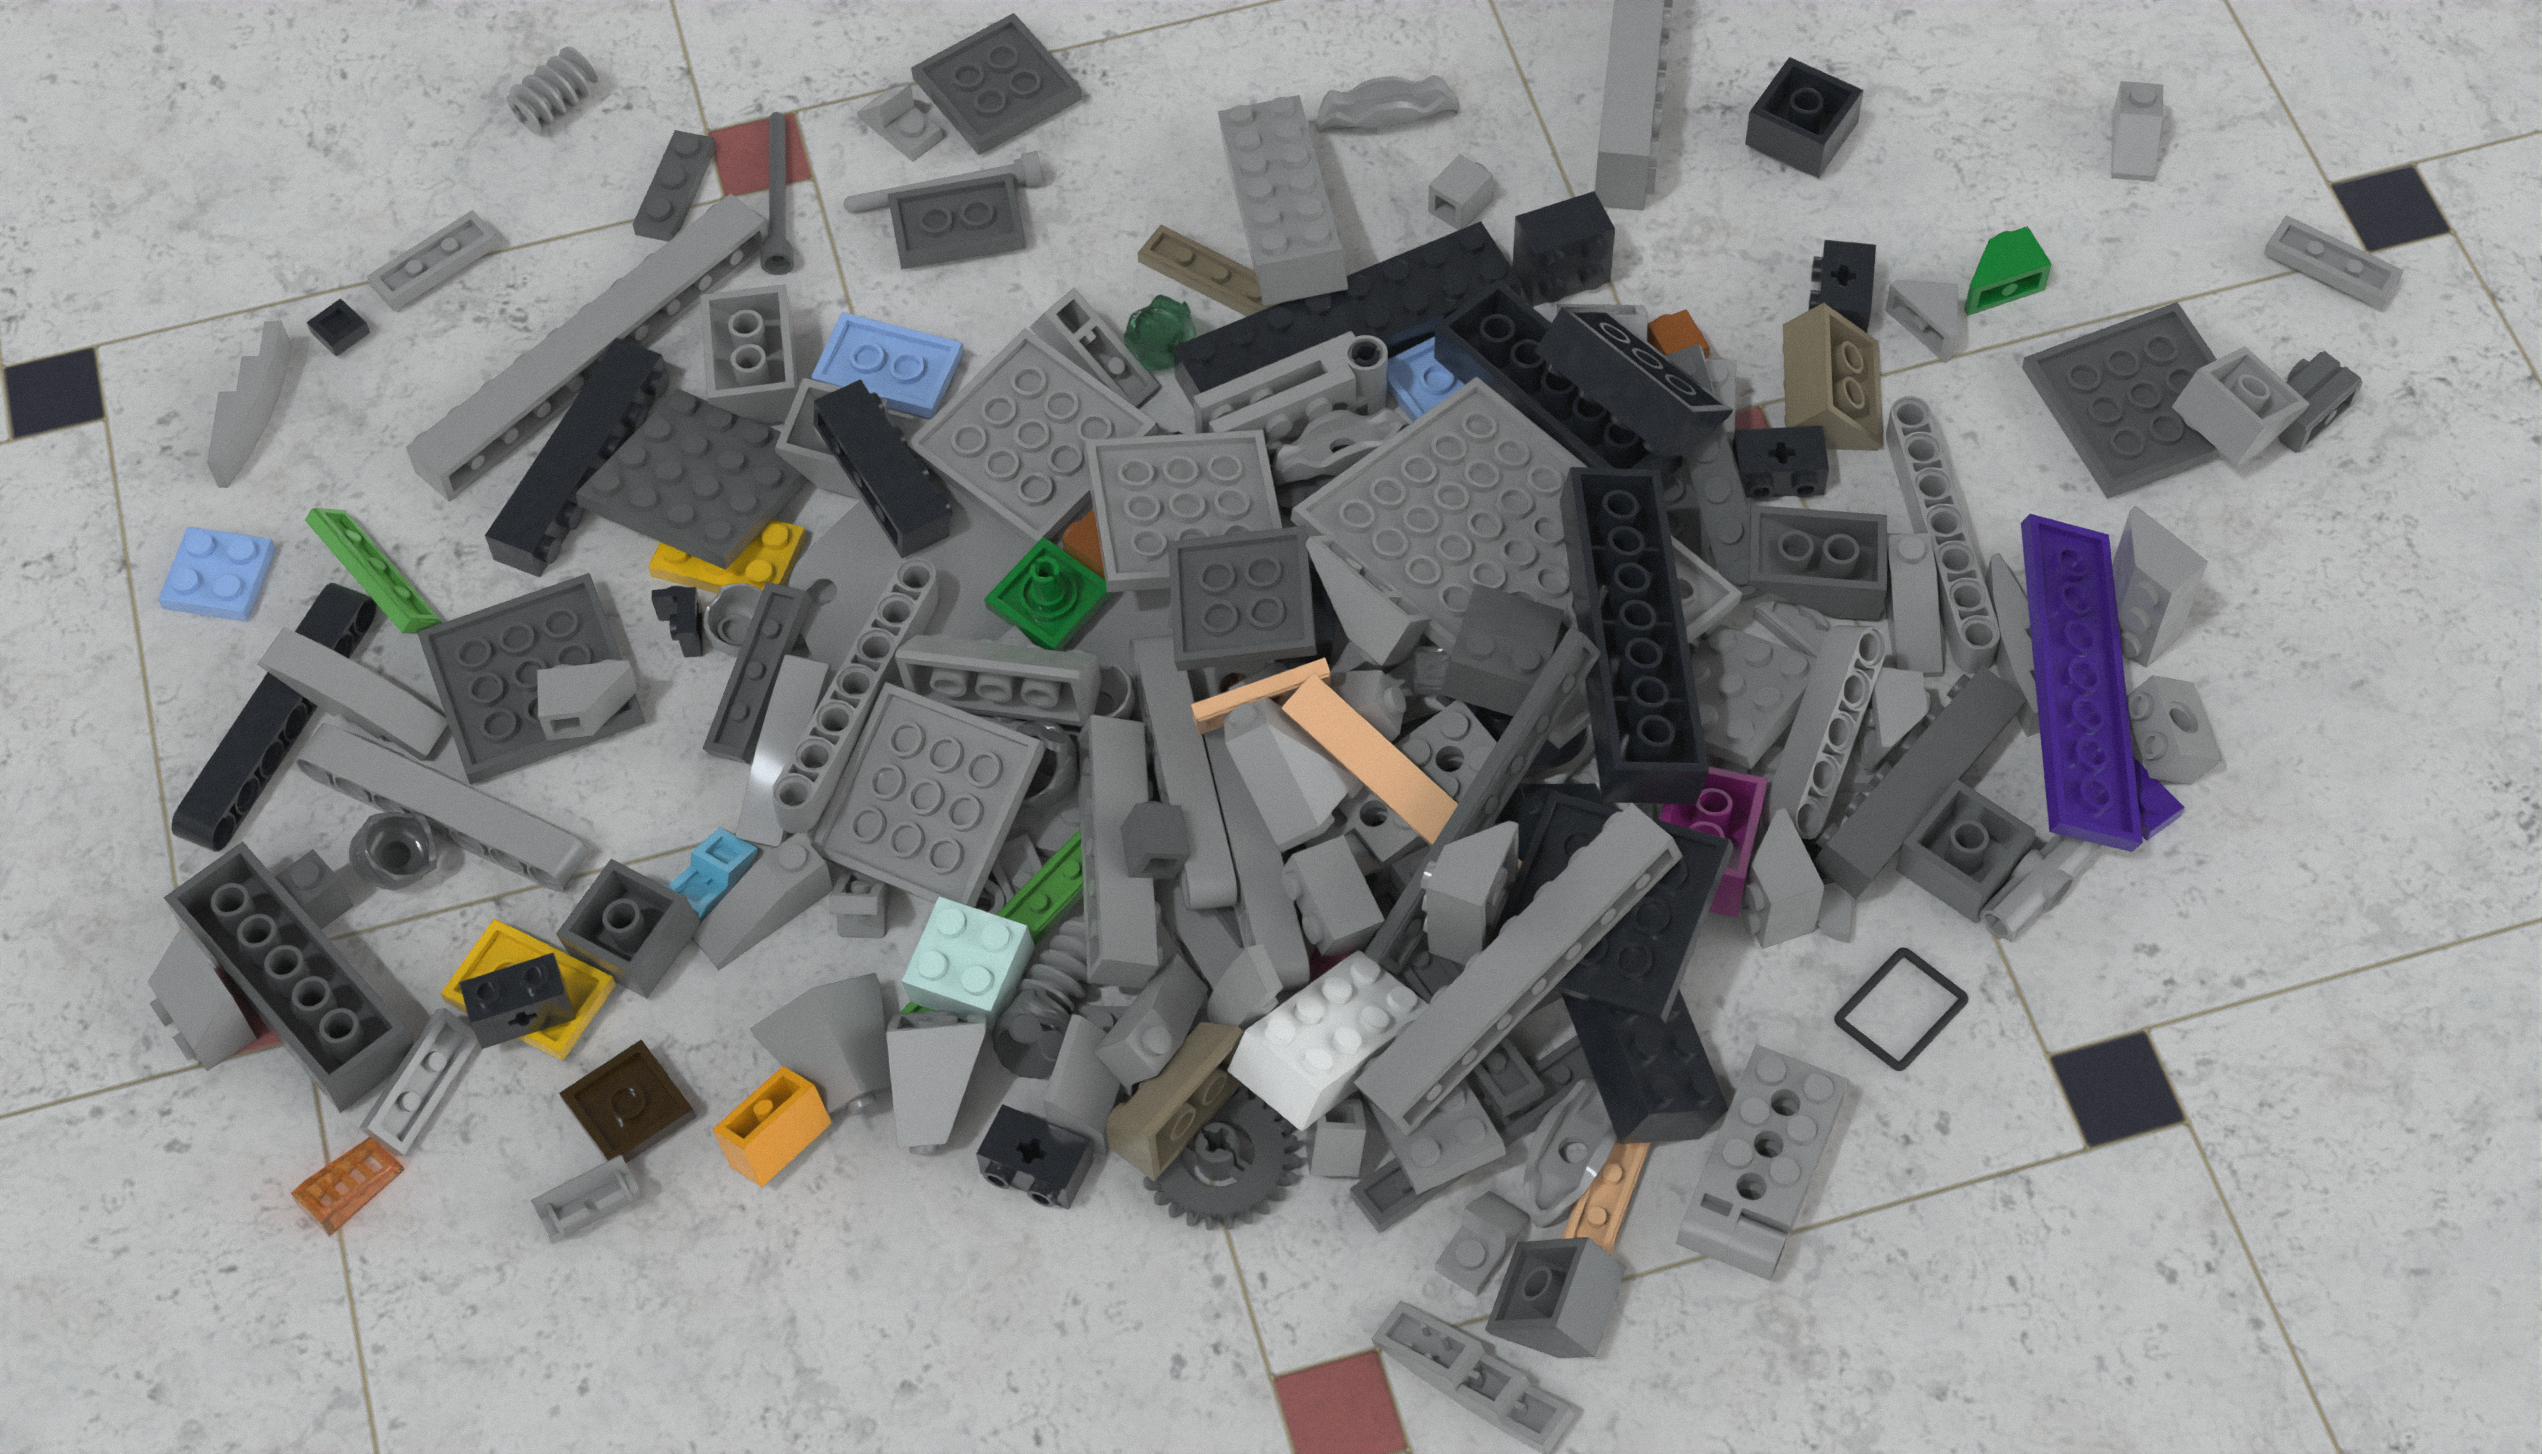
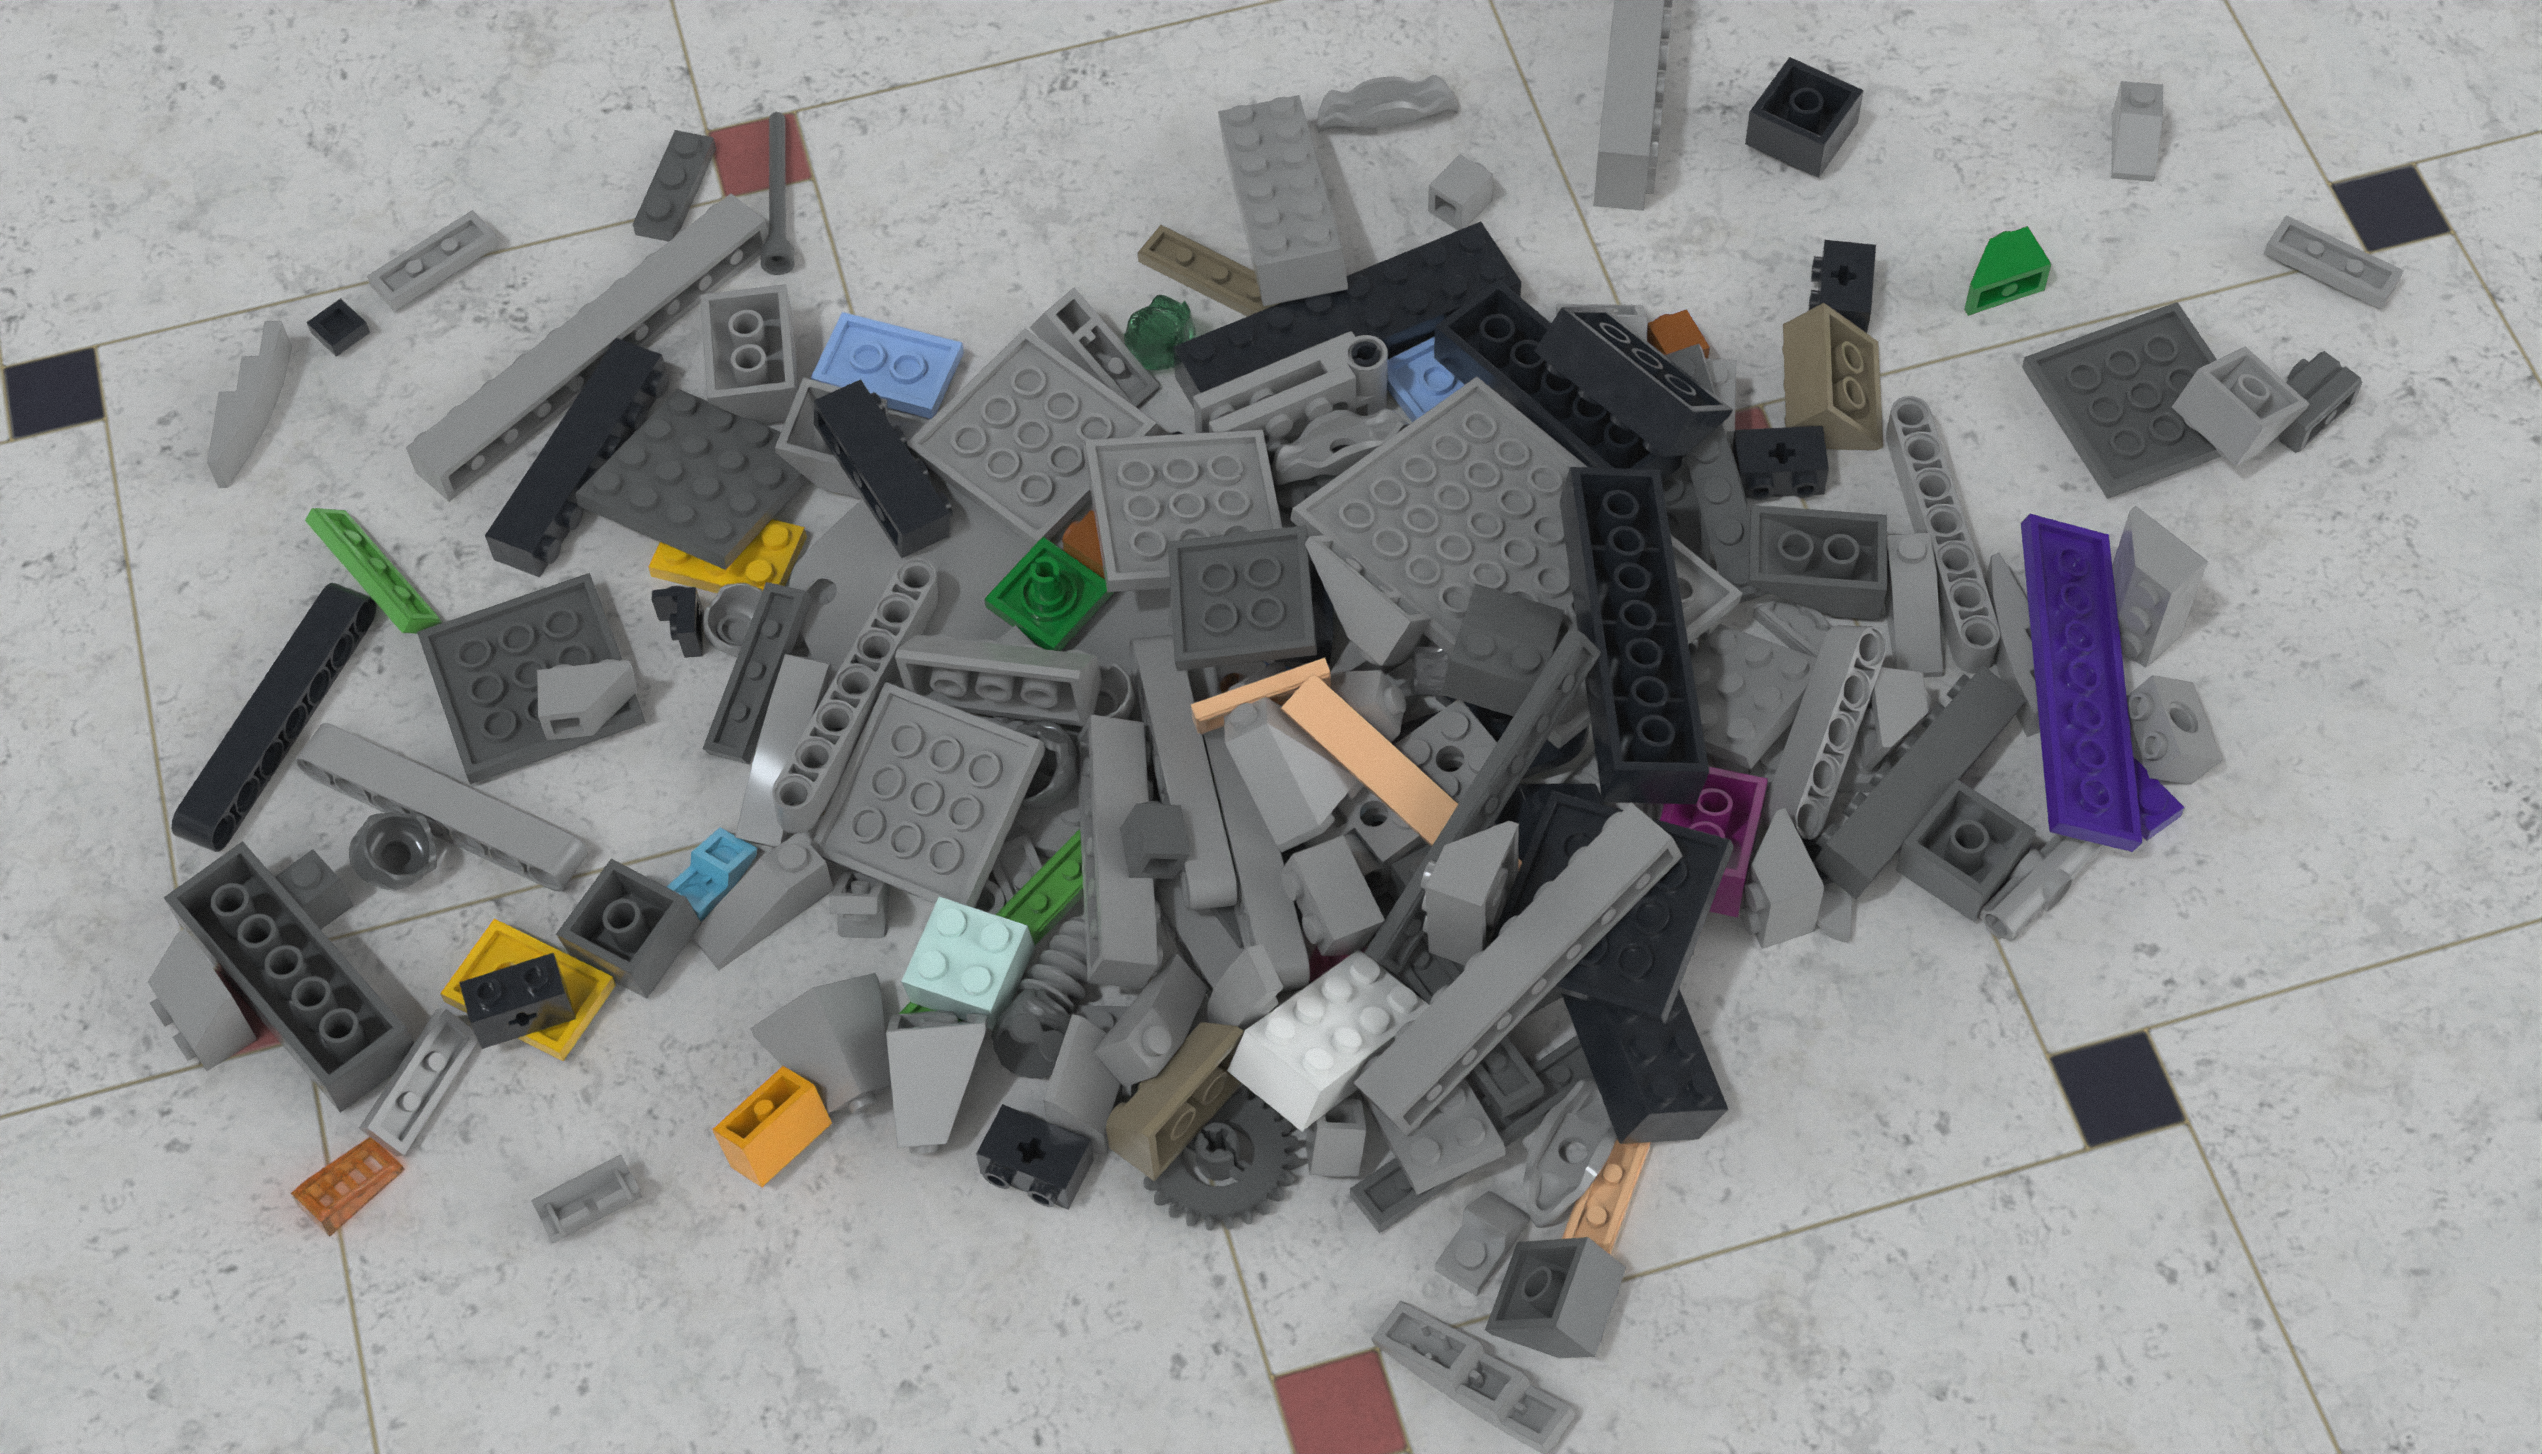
(217, 574): light blue plate -> none
(353, 691): light grey slope -> none
(550, 87): light grey piece -> none
(627, 1104): dark brown plate -> none
(901, 123): light grey slope -> none
(956, 221): dark grey plate -> none
(996, 83): dark grey plate -> none
(1025, 170): light grey piece -> none
(1563, 249): black brick -> none
(1757, 1230): light grey hinge -> none
(1927, 312): light grey slope -> none
(1933, 1031): black piece -> none

